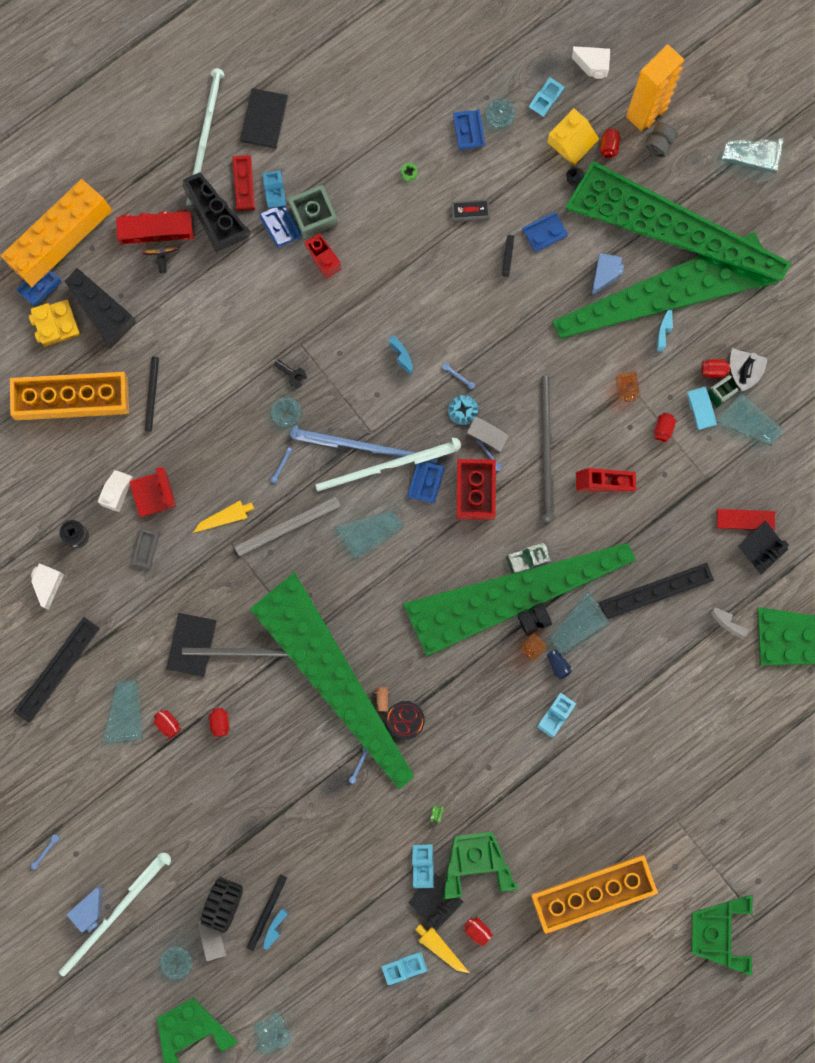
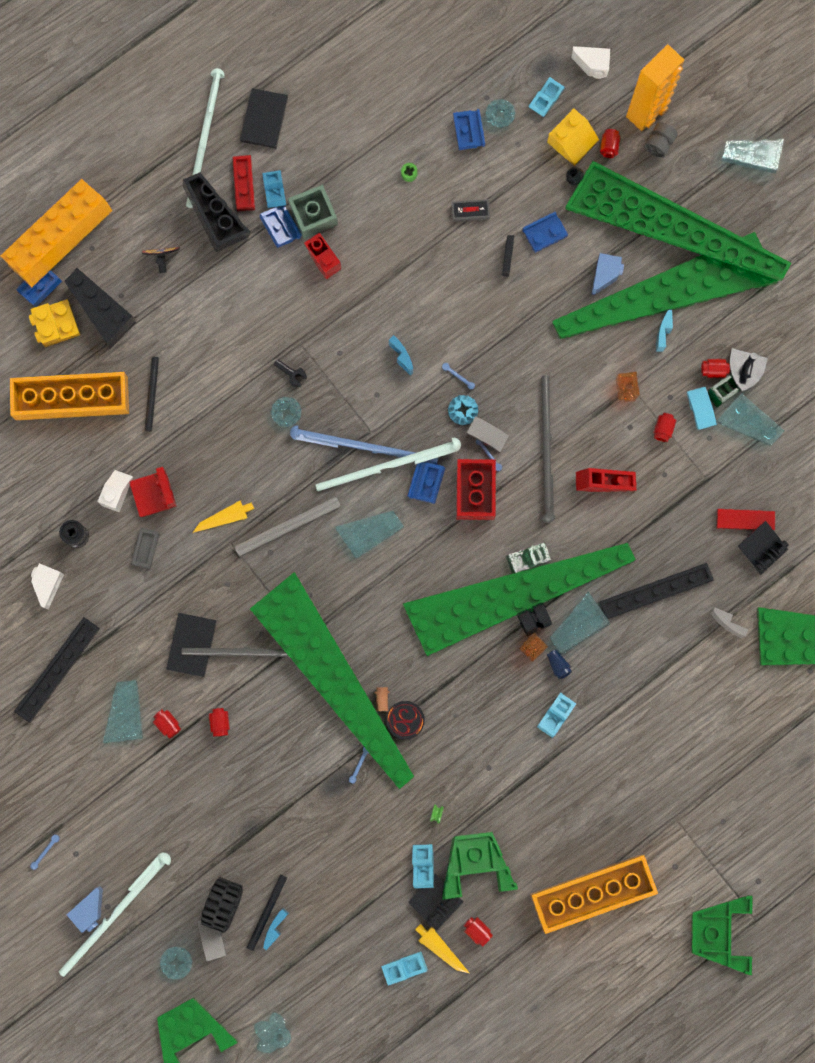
(155, 227): red brick -> none
(274, 479): medium blue hinge -> none

